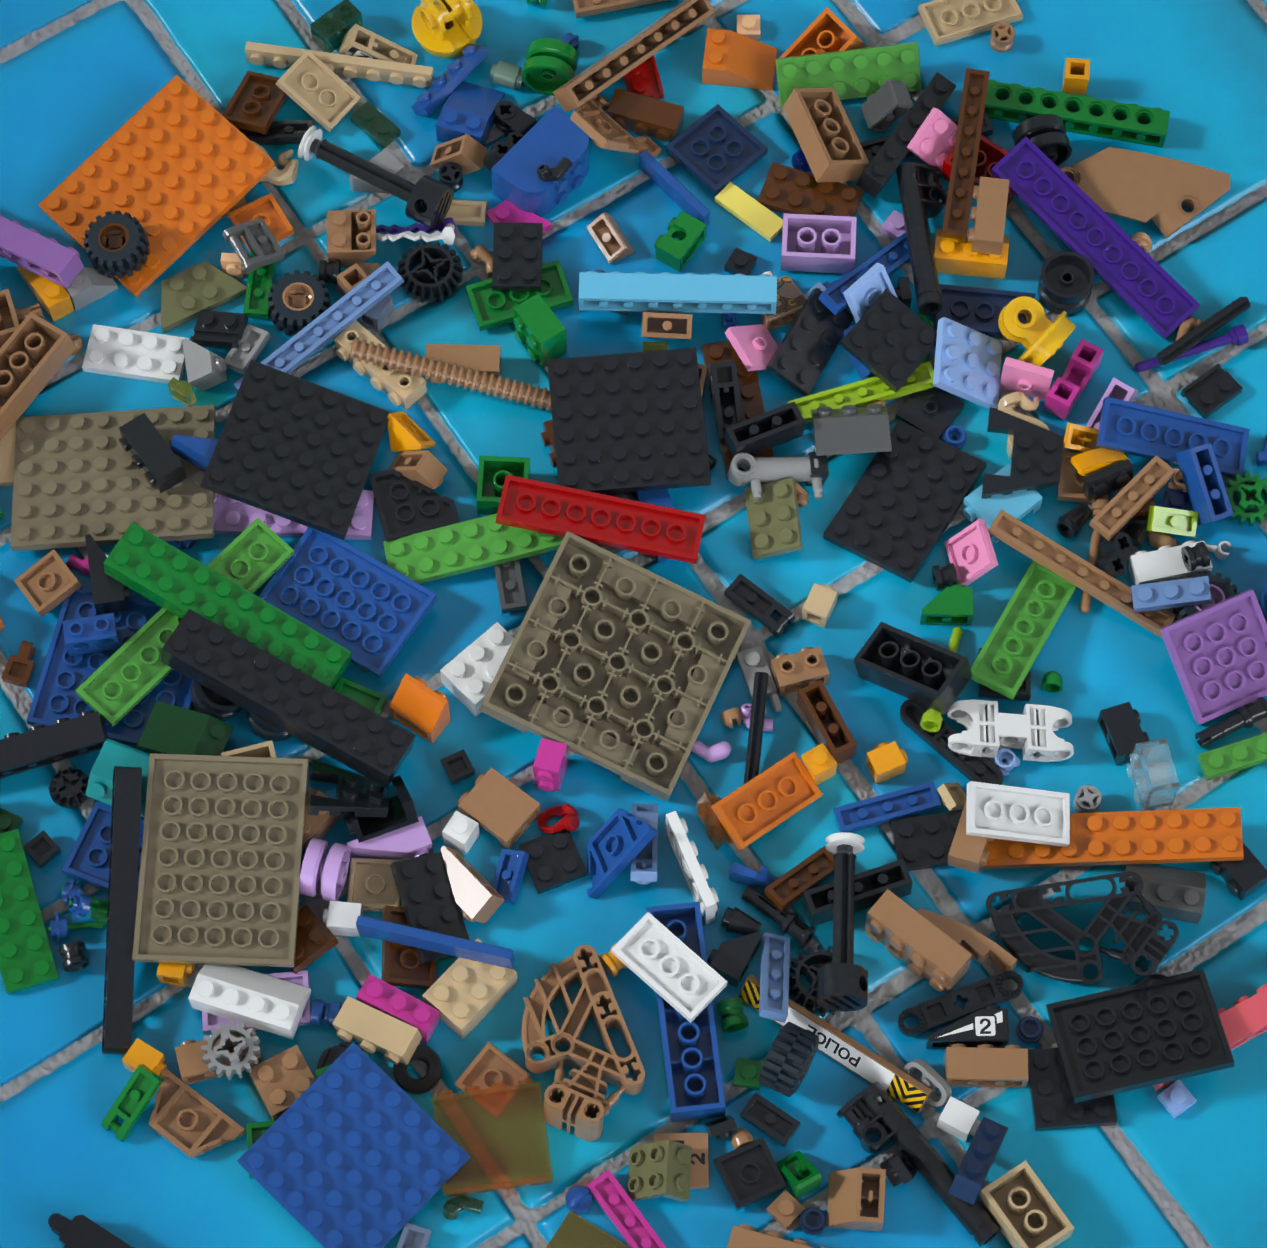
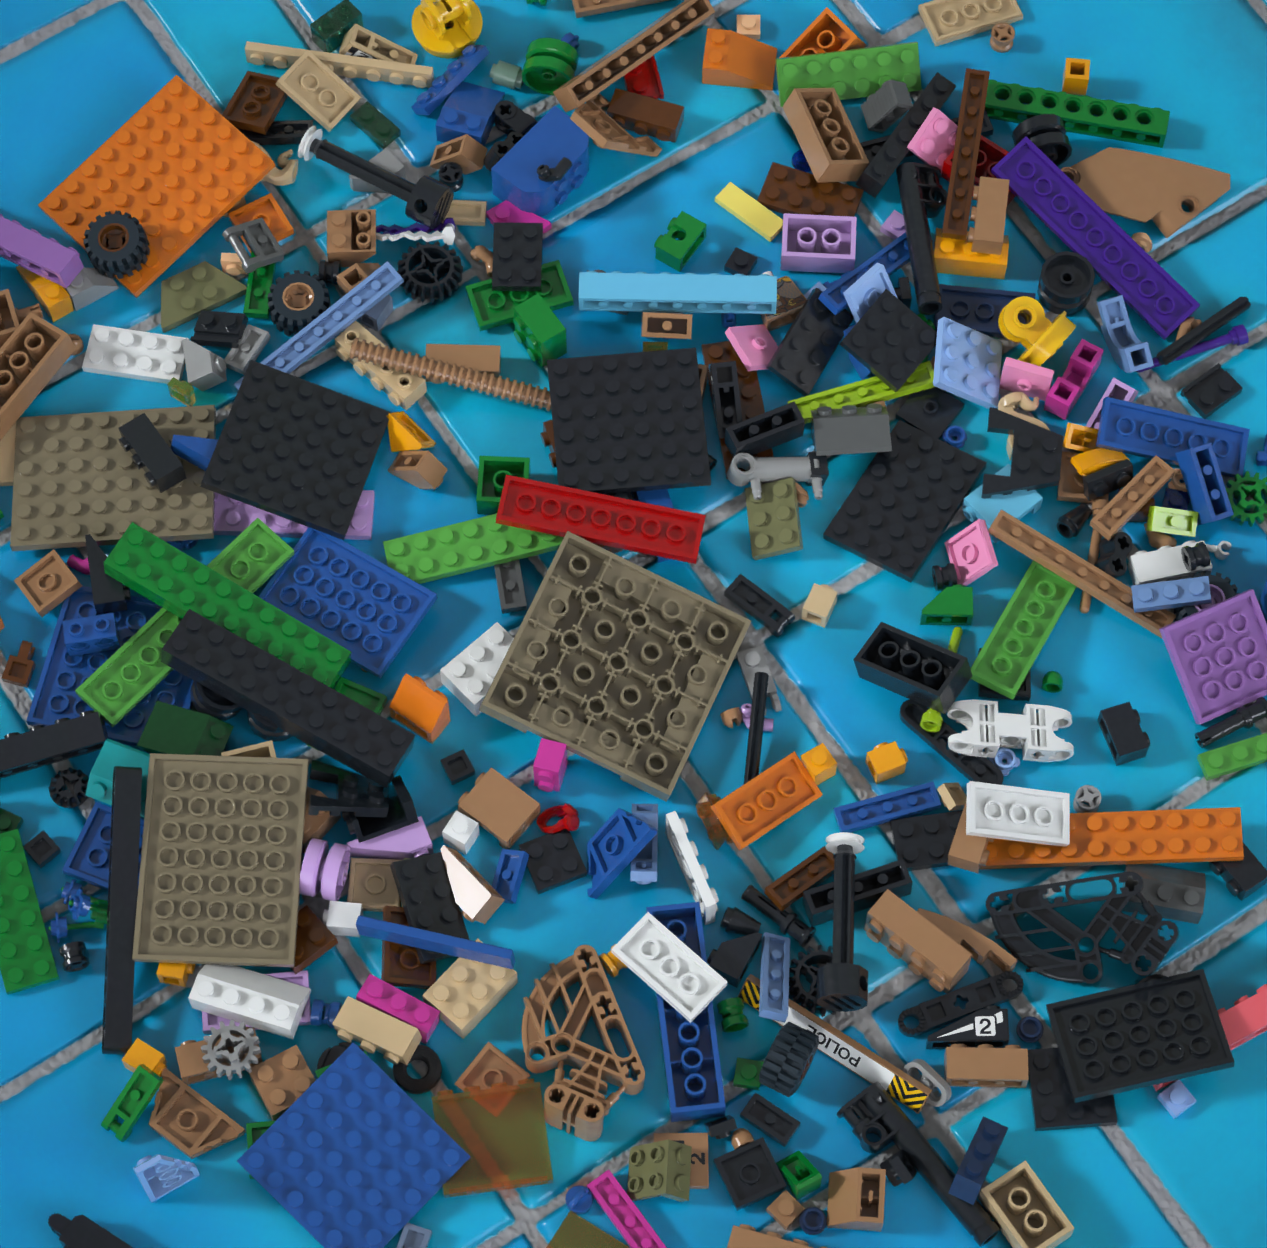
(163, 1174): none -> light blue wedge
(409, 506): black plate -> none
(460, 1203): clear green arm -> none
(610, 238): medium nougat slope -> none
(673, 187): blue tile -> none
(712, 753): lavender arm -> none
(716, 149): dark blue plate -> none
(747, 876): blue slope -> none
(798, 670): medium nougat brick -> none
(826, 721): reddish brown brick -> none
(959, 1119): white brick -> none
(1120, 338): none -> medium blue arch
(1136, 530): black plate -> none
(1153, 774): clear brick -> none

